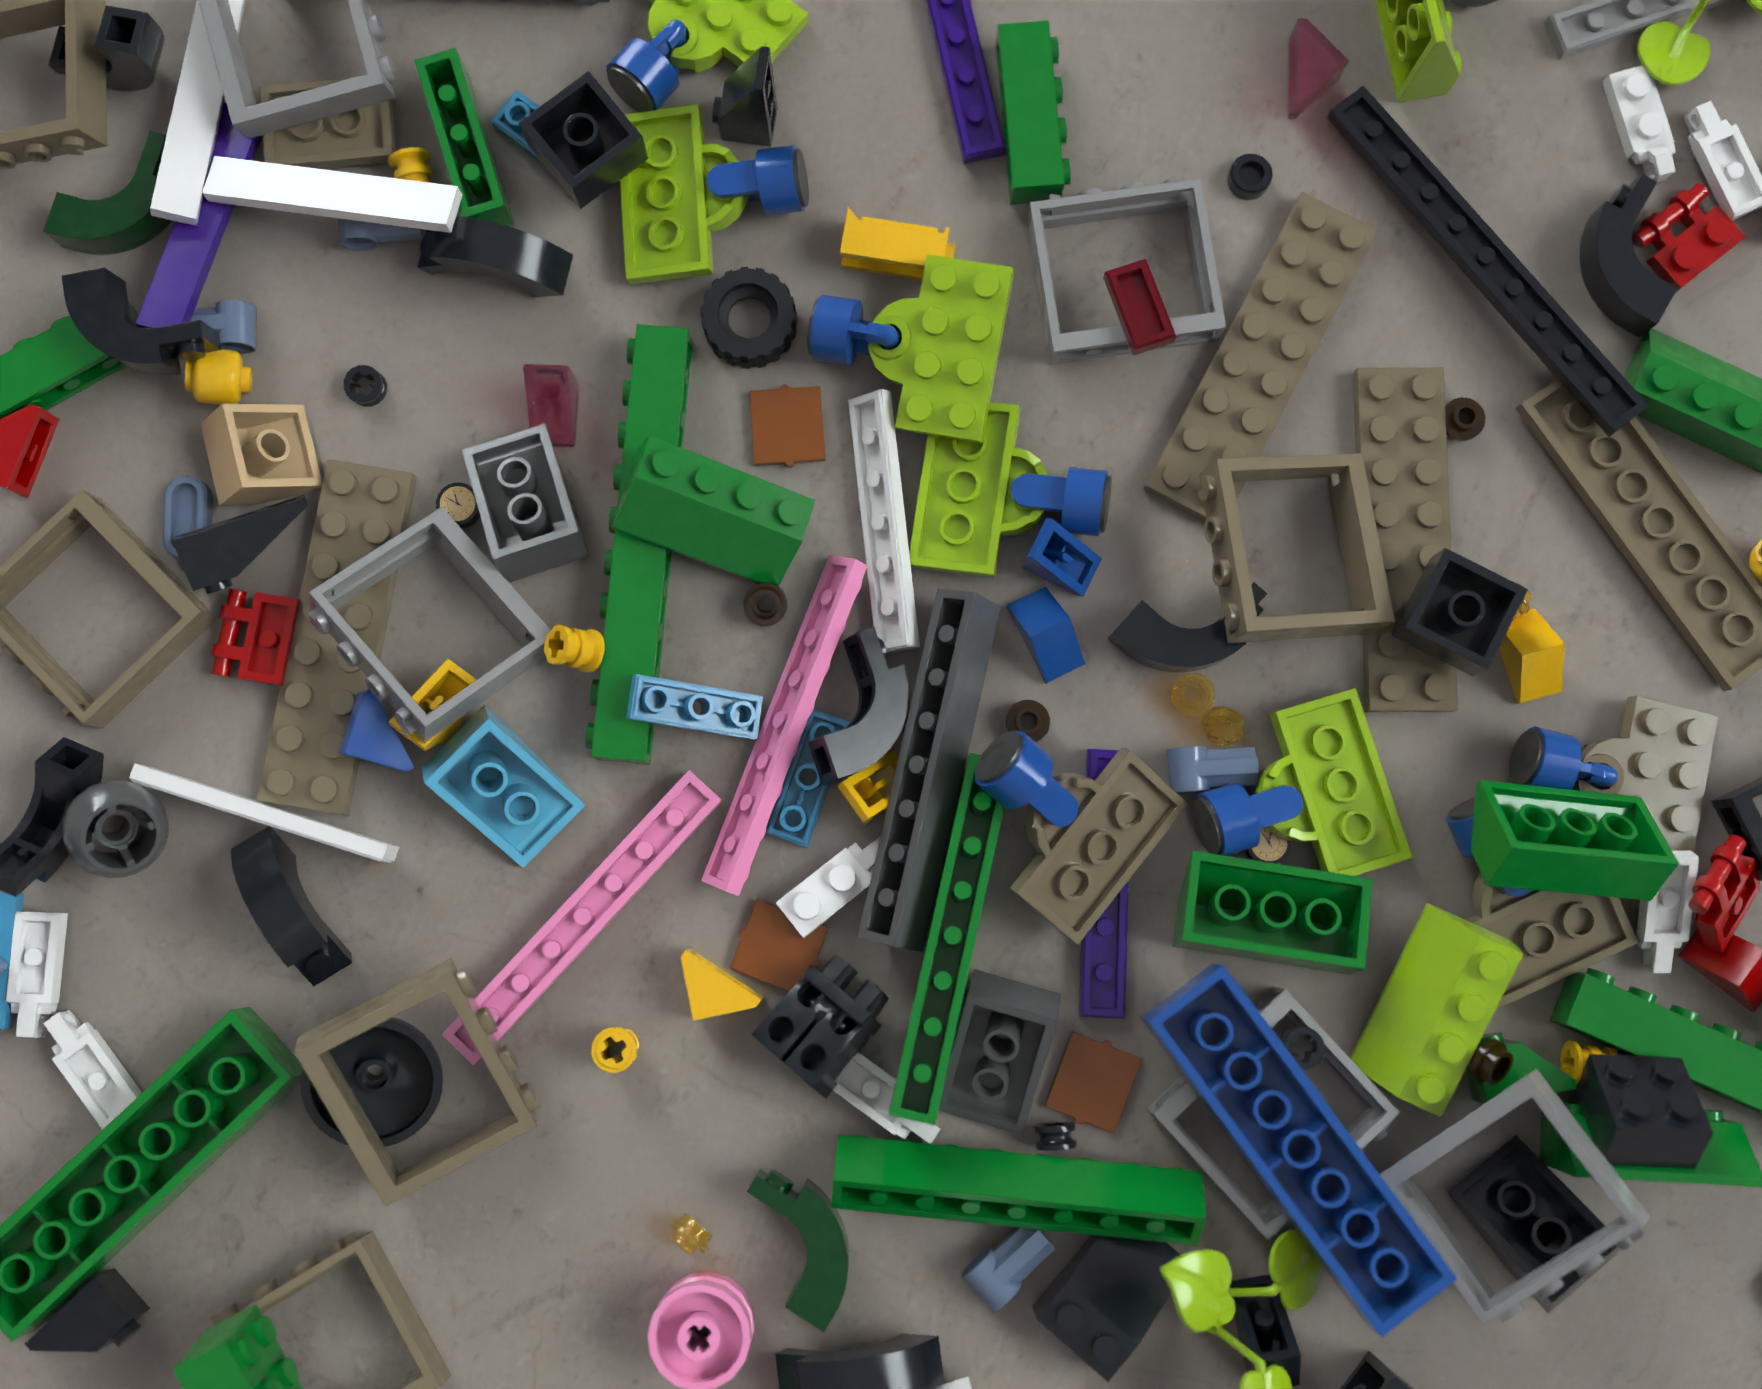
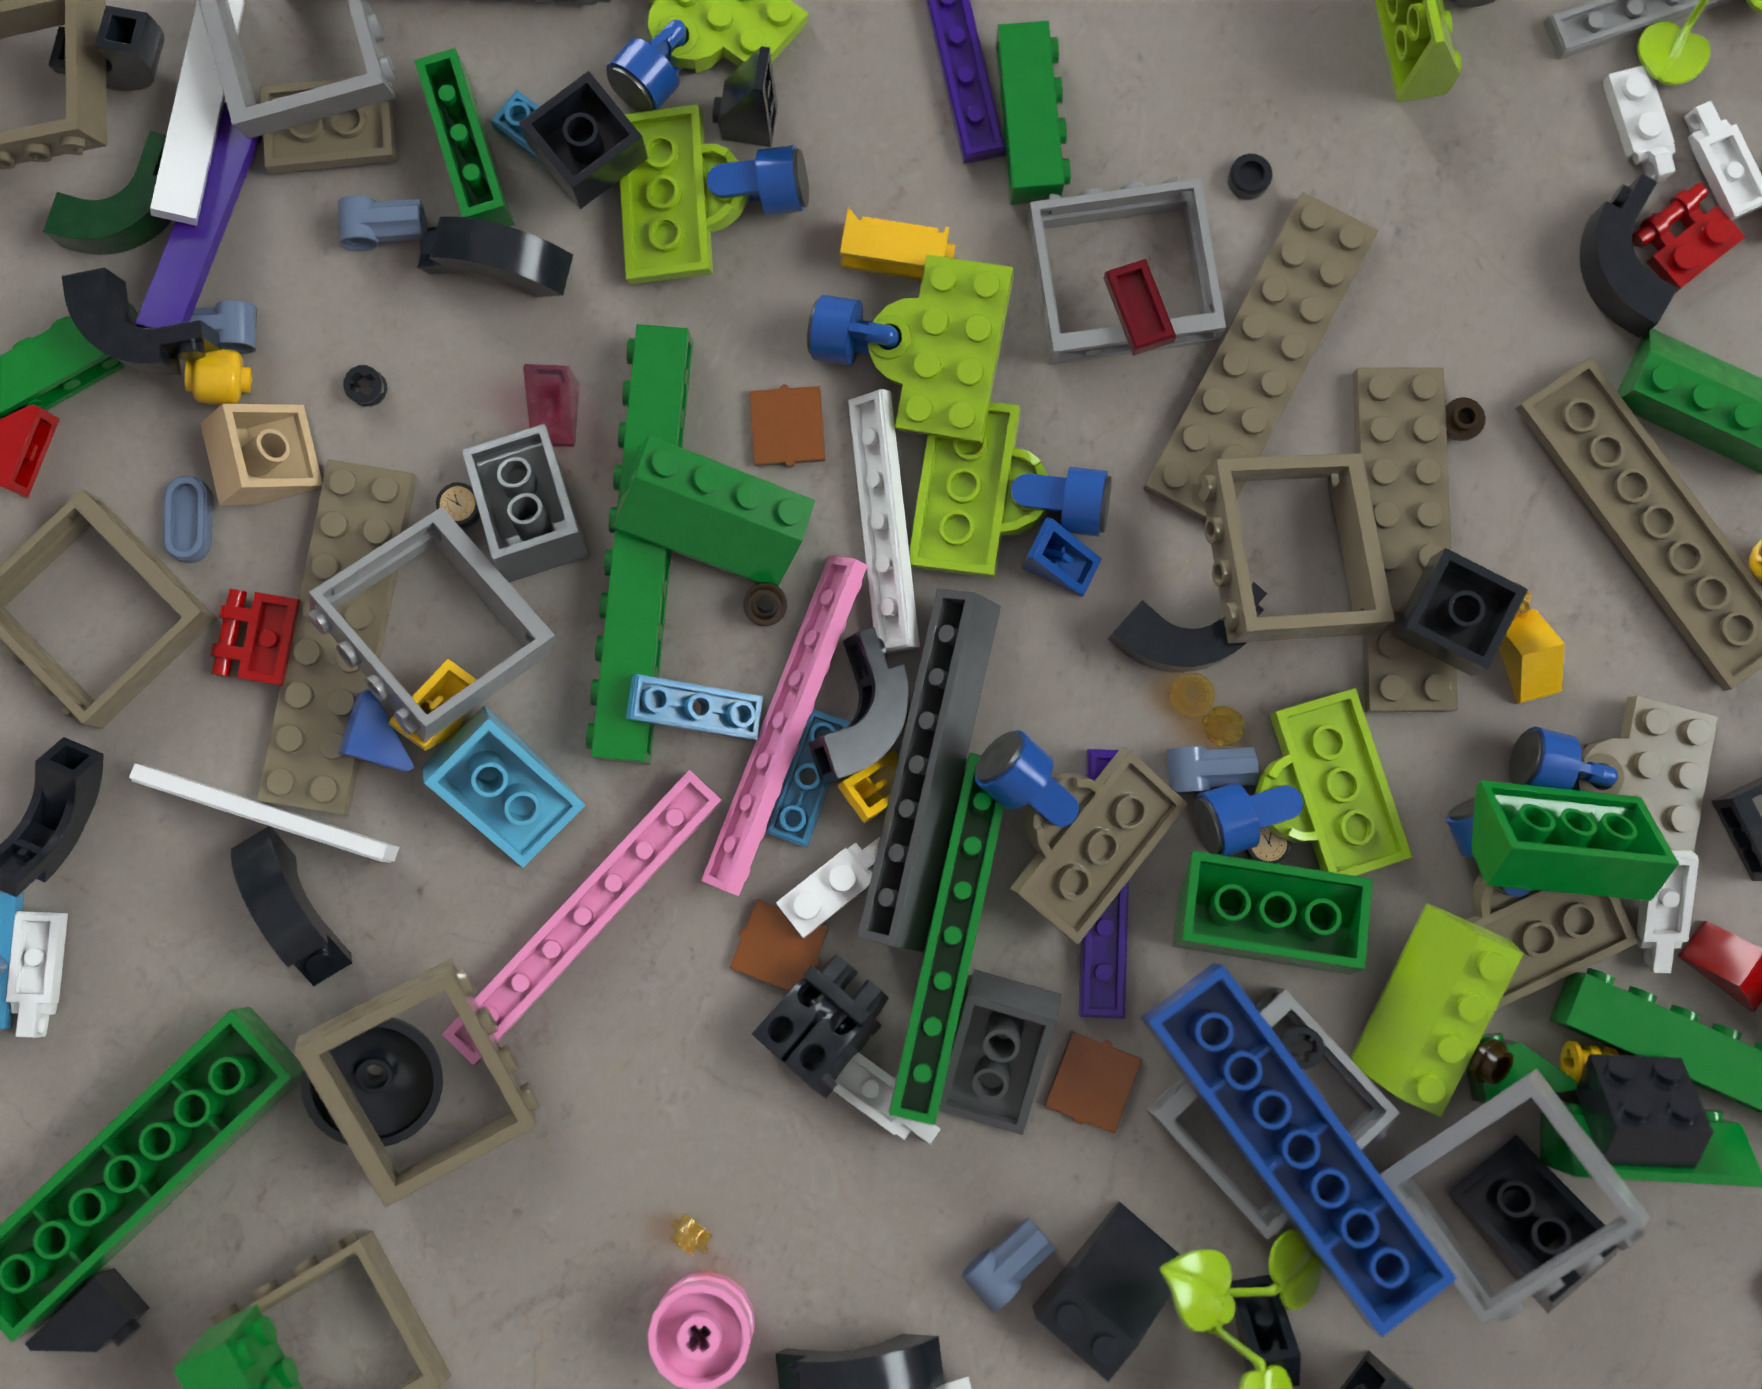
(91, 1067): white hinge -> none
(108, 798): dark grey wheel -> none
(227, 547): black slope -> none
(333, 194): white tile -> none
(411, 164): yellow bush -> none
(574, 648): yellow bush -> none
(603, 1042): yellow bush -> none
(714, 990): yellow slope -> none
(742, 285): black tyre -> none
(824, 1278): dark green arch -> none
(1018, 1190): green brick -> none
(1030, 707): dark brown plate -> none
(1047, 634): blue slope -> none
(1055, 1136): black bush -> none
(1311, 67): clear pink slope -> none
(1487, 262): black plate -> none
(1724, 893): red plate -> none

